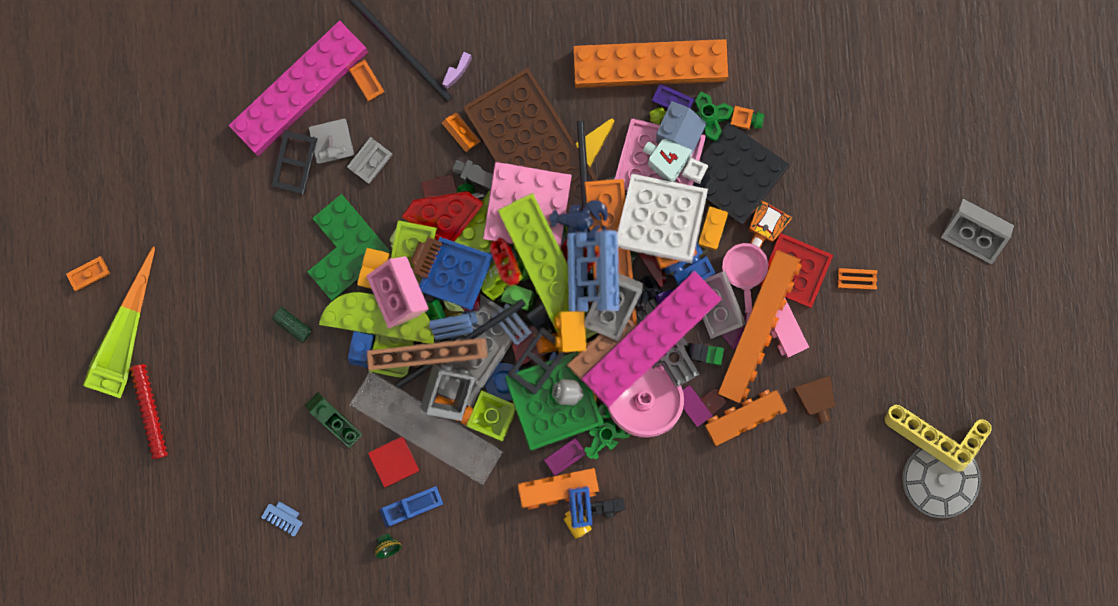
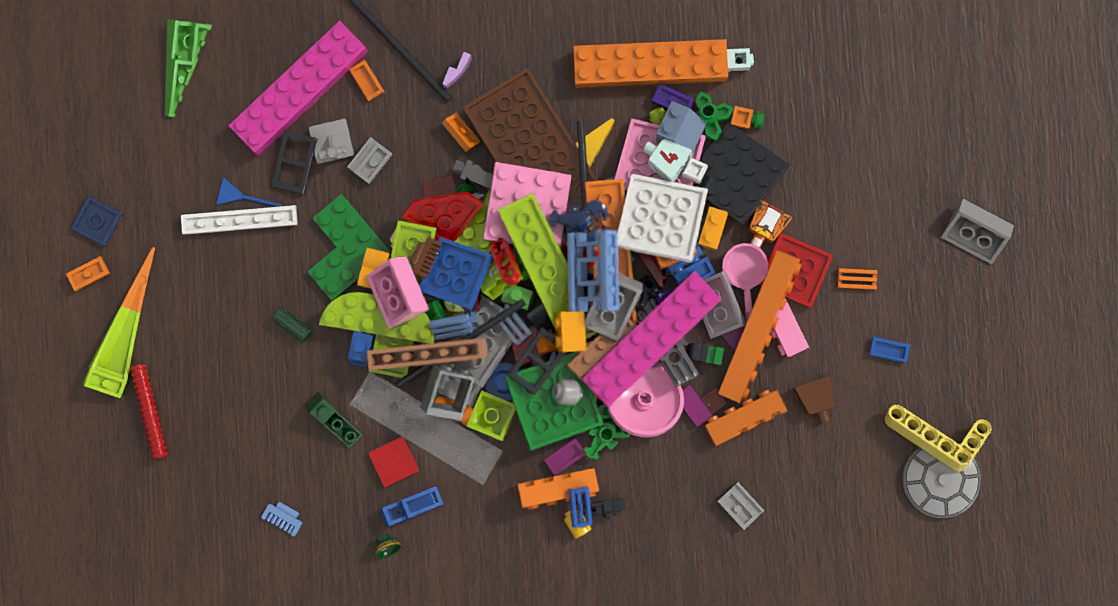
(96, 221): none -> dark blue tile
(183, 46): none -> bright green wedge
(229, 193): none -> blue piece
(239, 220): none -> white plate
(740, 505): none -> light grey plate
(744, 55): none -> light aqua brick
(889, 349): none -> blue tile

